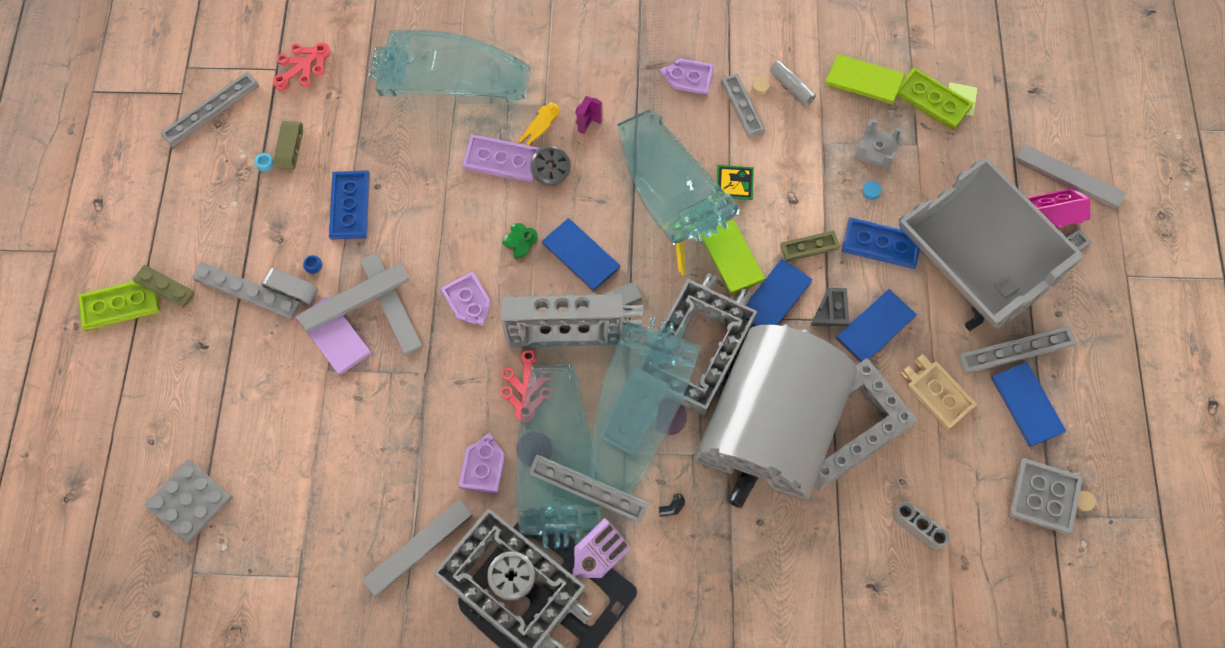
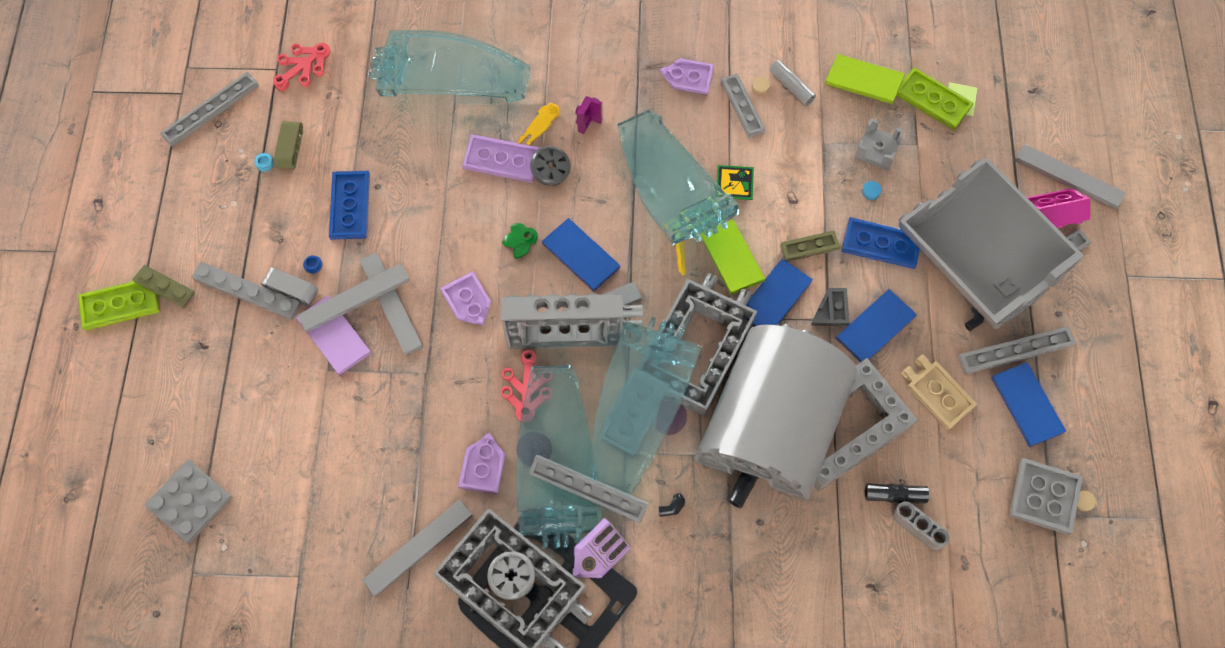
(896, 493): none -> black axle

